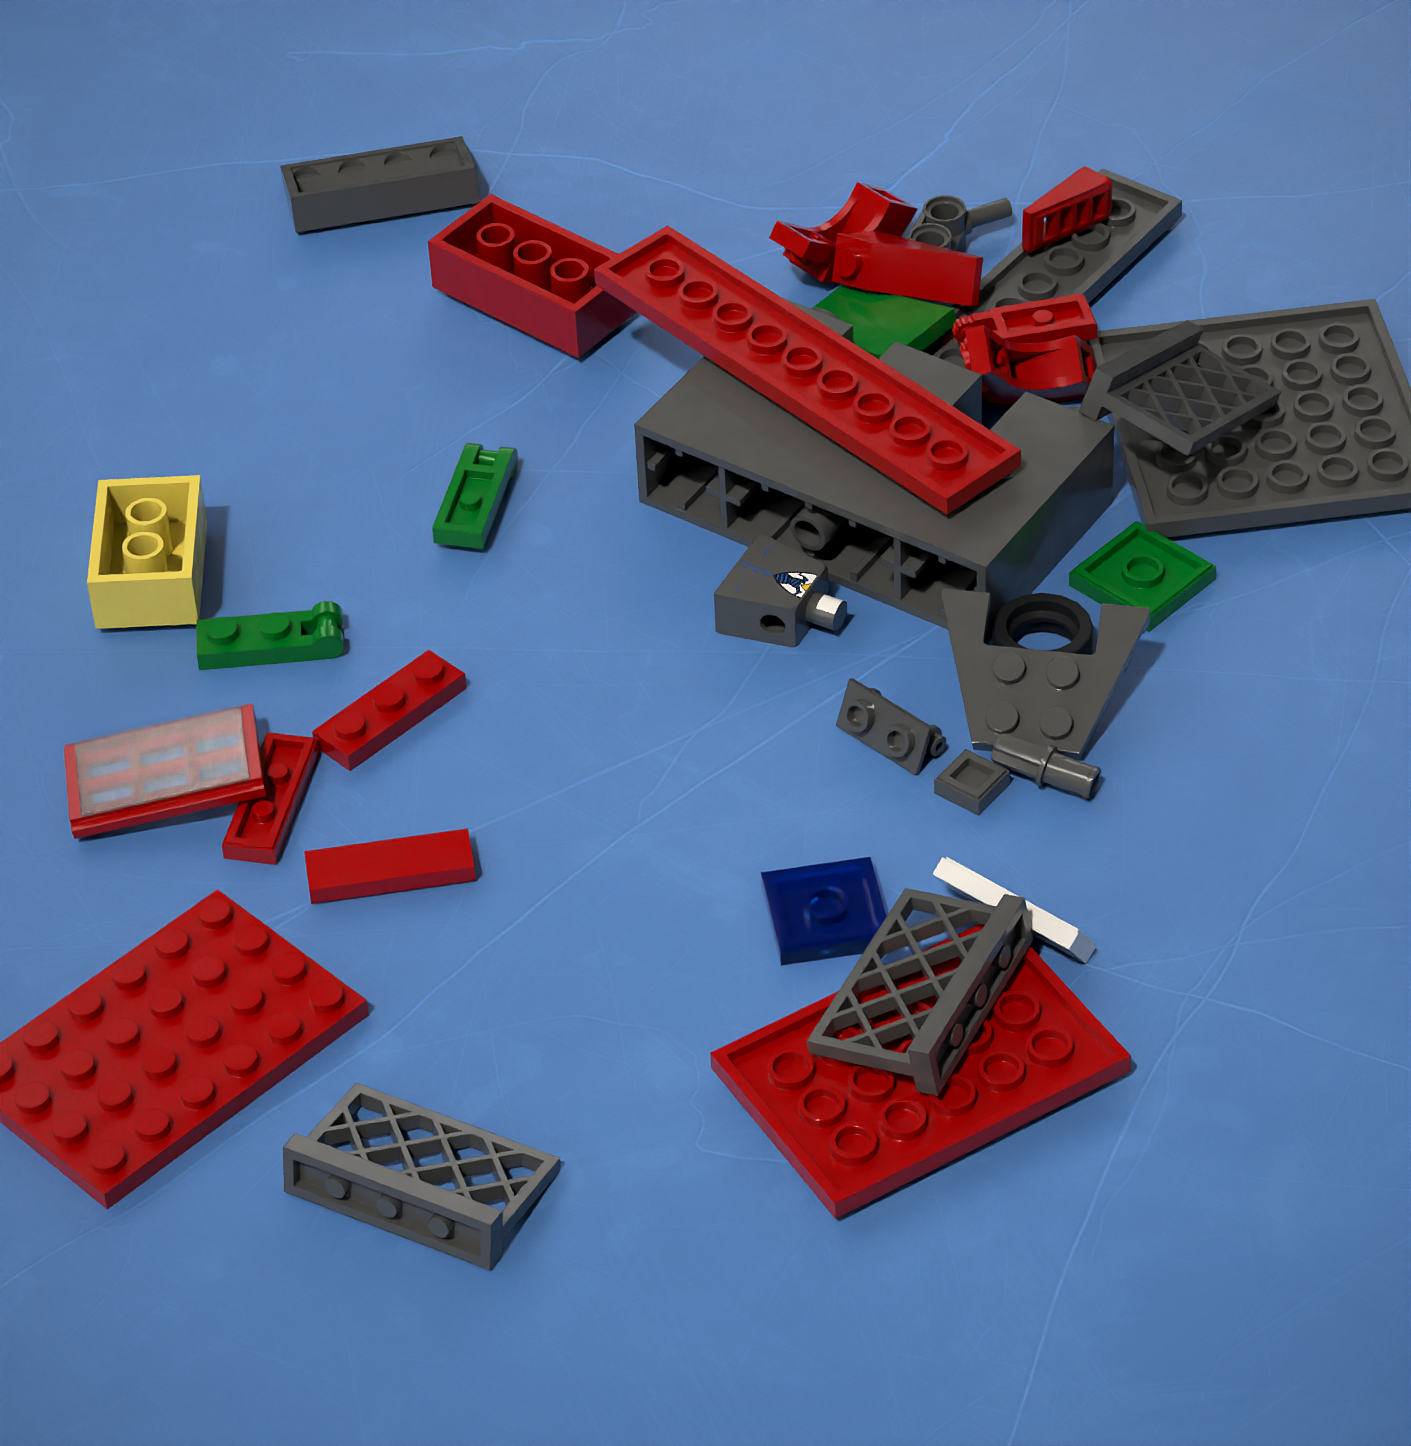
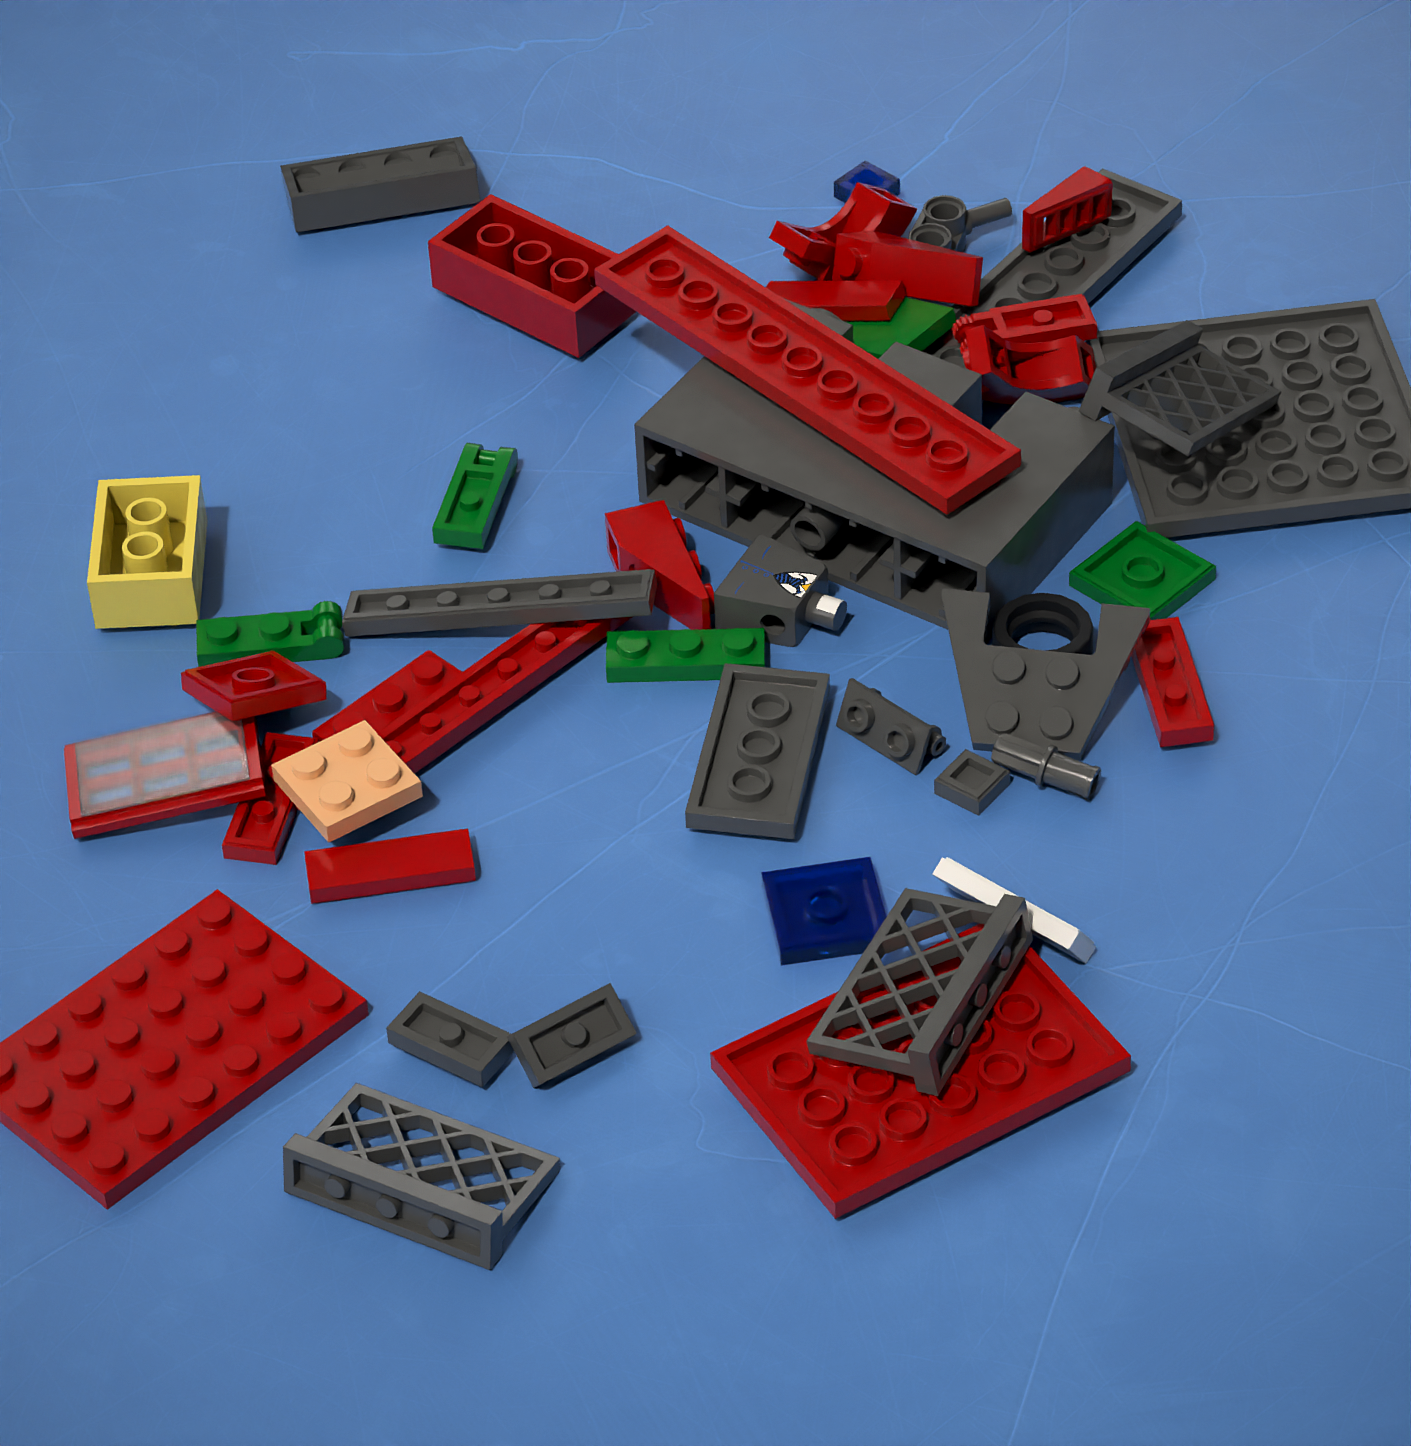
(253, 685): none -> red tile
(347, 781): none -> light nougat plate
(450, 1039): none -> dark grey plate
(490, 687): none -> red plate
(500, 602): none -> dark grey tile
(571, 1035): none -> dark grey plate
(653, 540): none -> red slope
(681, 653): none -> green plate
(758, 751): none -> dark grey plate
(846, 299): none -> red tile
(866, 174): none -> clear blue plate
(1171, 685): none -> red plate

